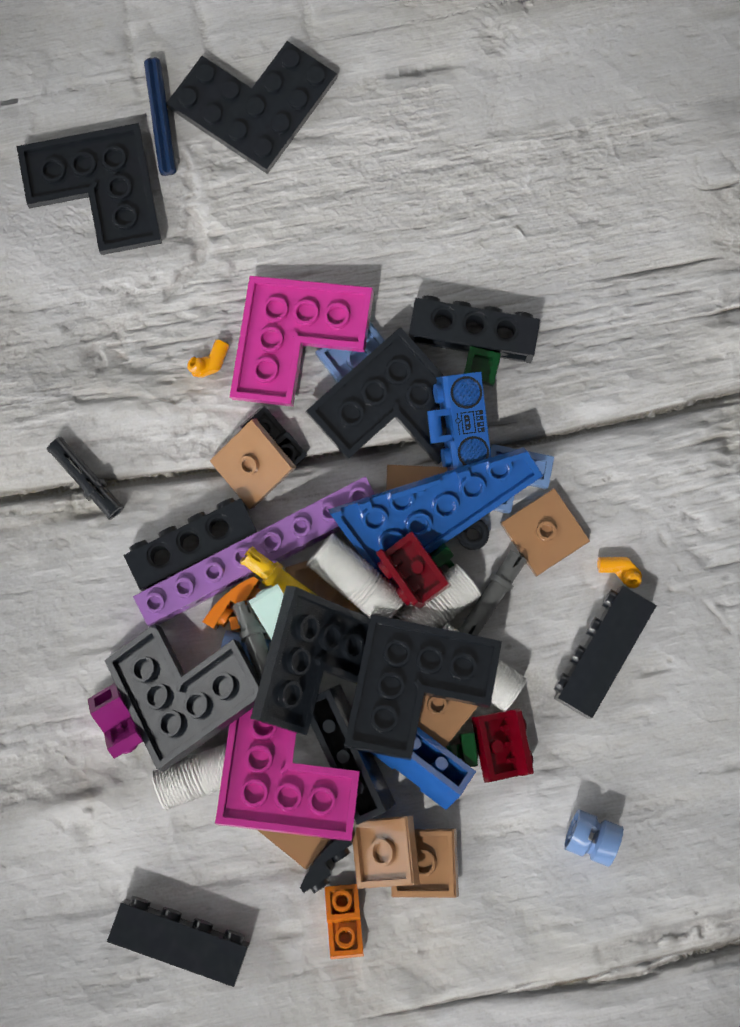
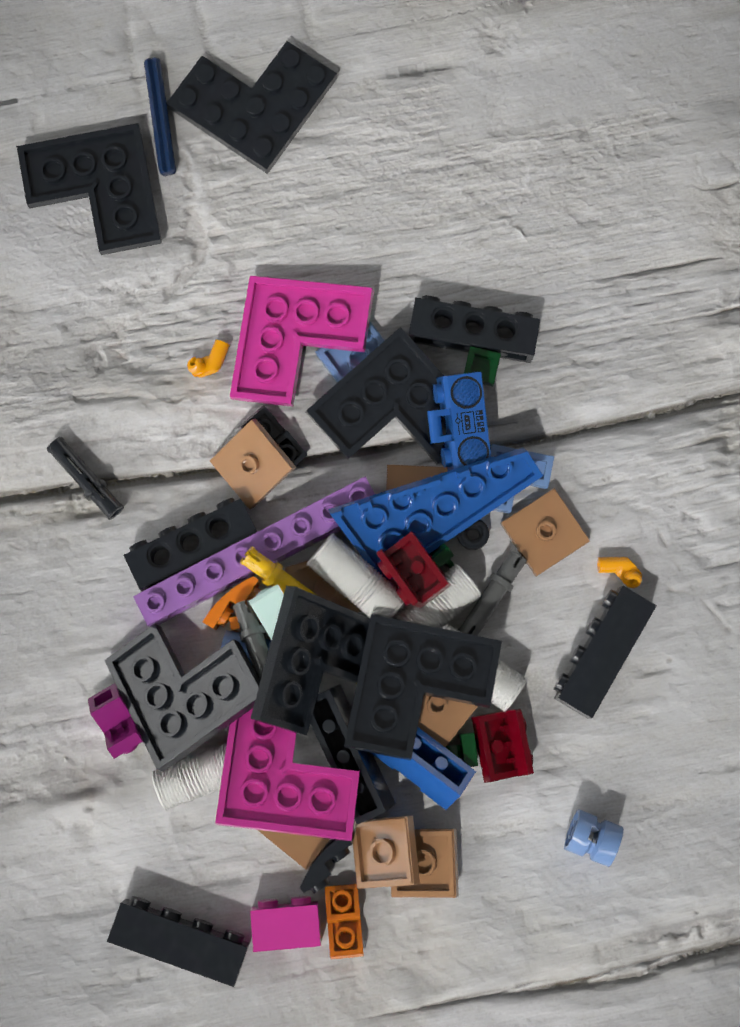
(285, 925): none -> dark pink brick

